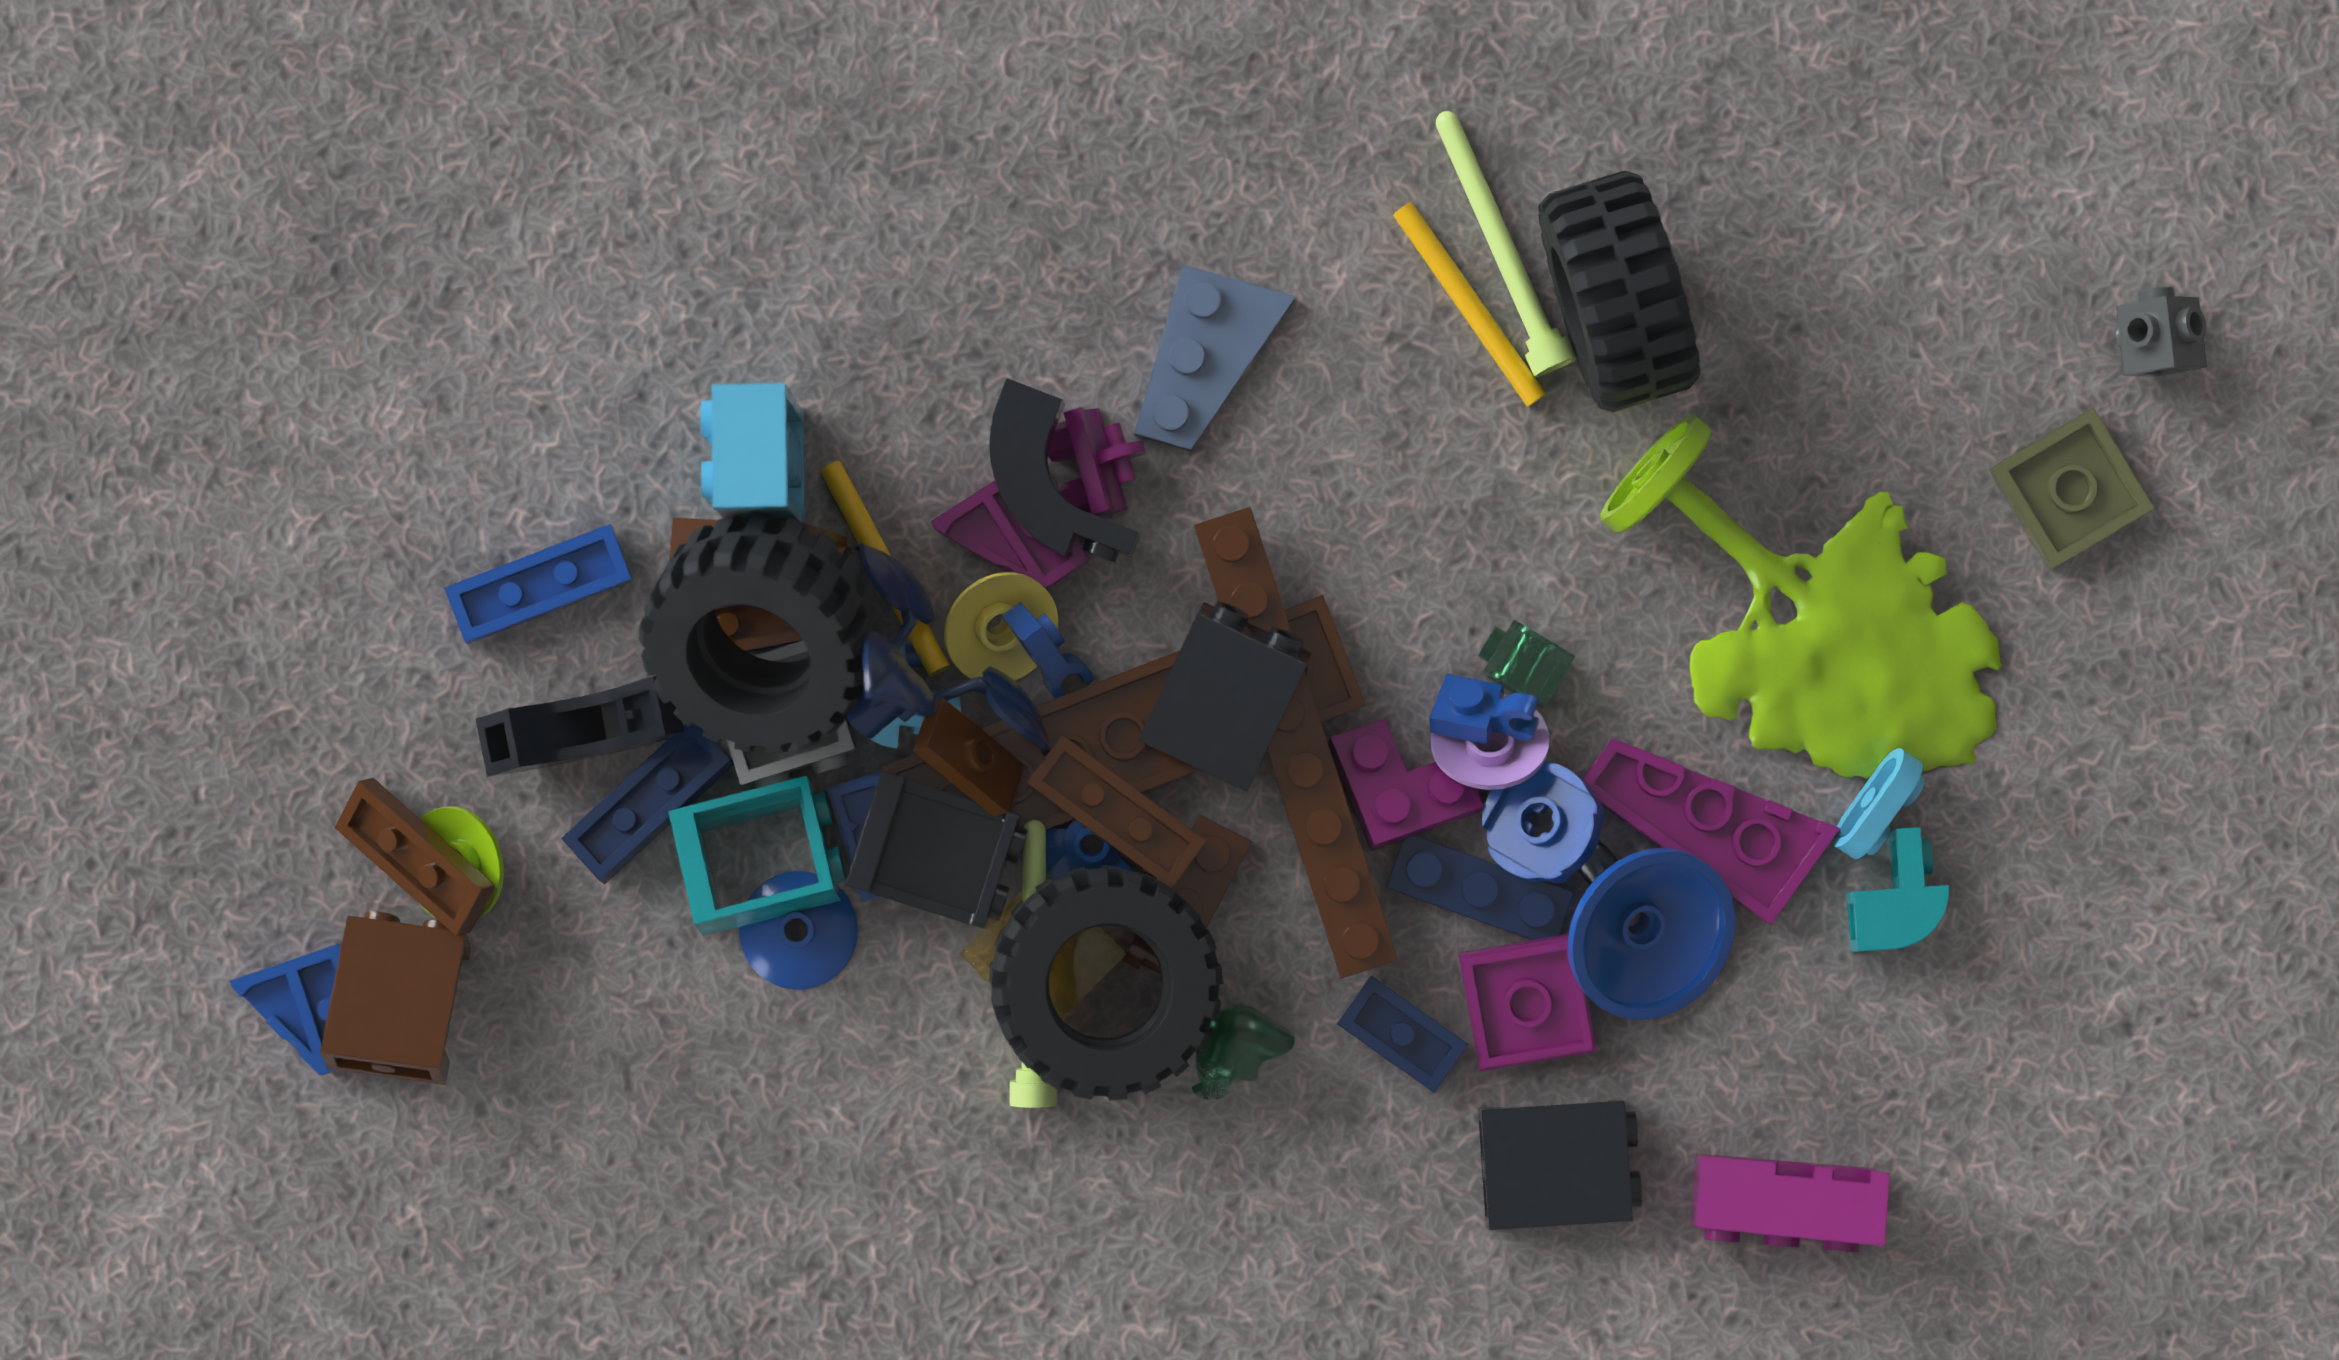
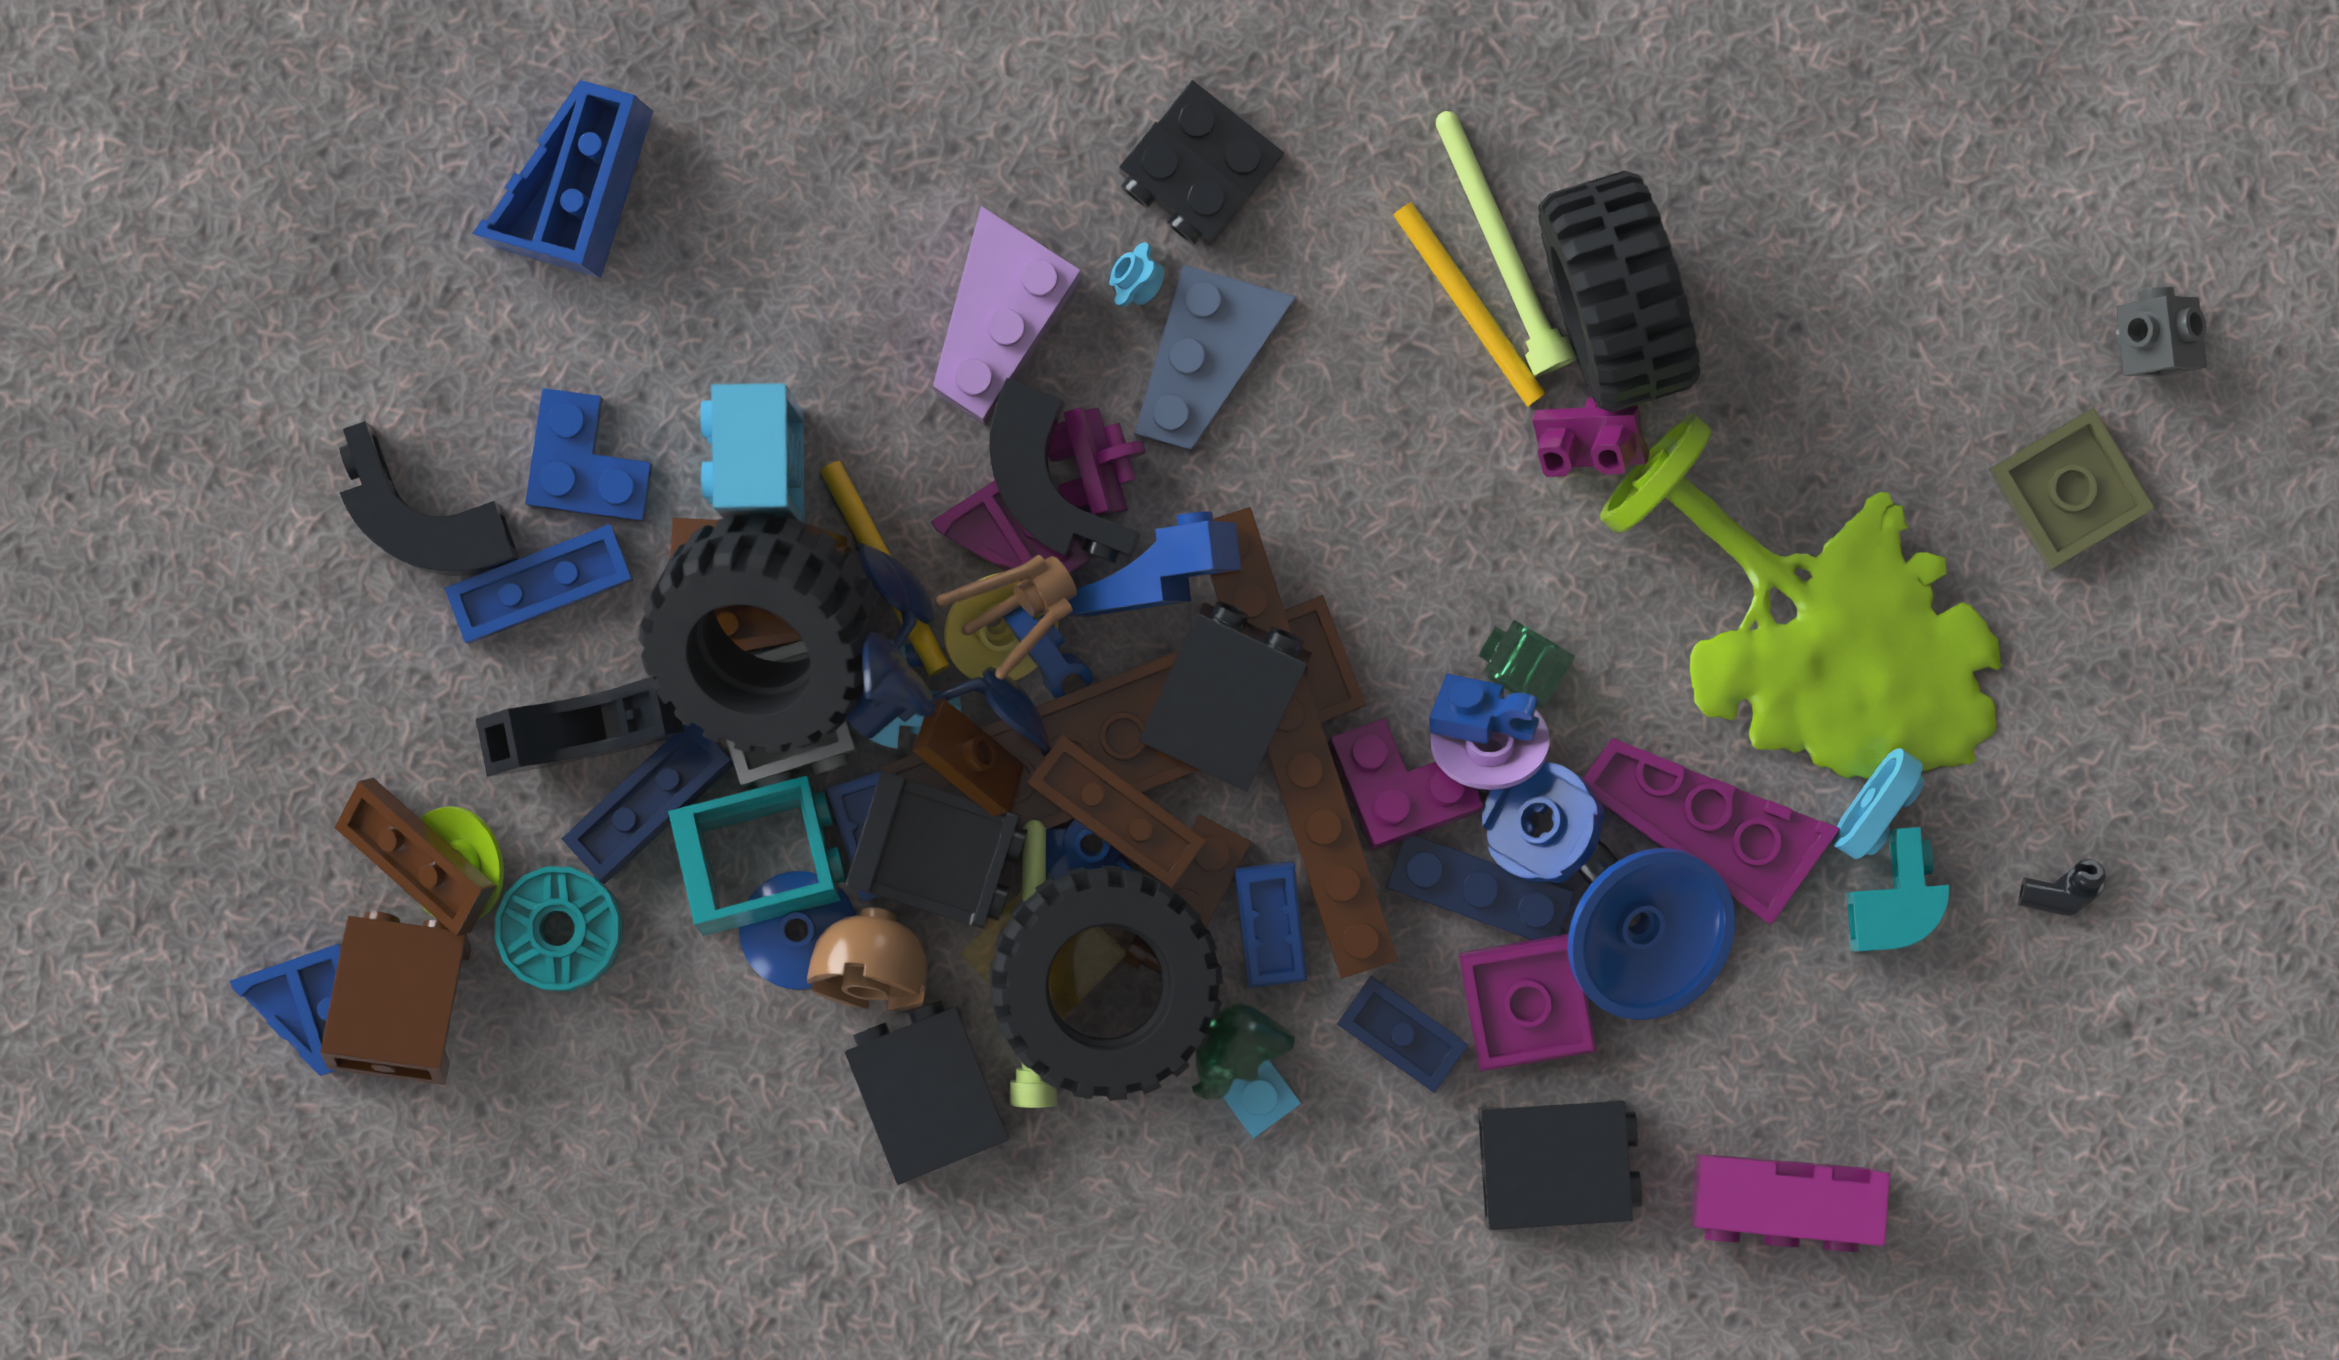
(437, 544): none -> black arch
(523, 919): none -> teal wheel
(567, 471): none -> blue plate
(574, 183): none -> blue wedge
(870, 961): none -> medium nougat cylinder
(925, 1092): none -> black panel
(1000, 314): none -> lavender wedge
(1042, 588): none -> medium nougat plant
(1136, 276): none -> medium azure plate
(1164, 570): none -> blue slope
(1198, 165): none -> black plate
(1261, 1101): none -> medium azure plate
(1270, 924): none -> blue plate
(1589, 439): none -> magenta hips
(2068, 893): none -> black arm

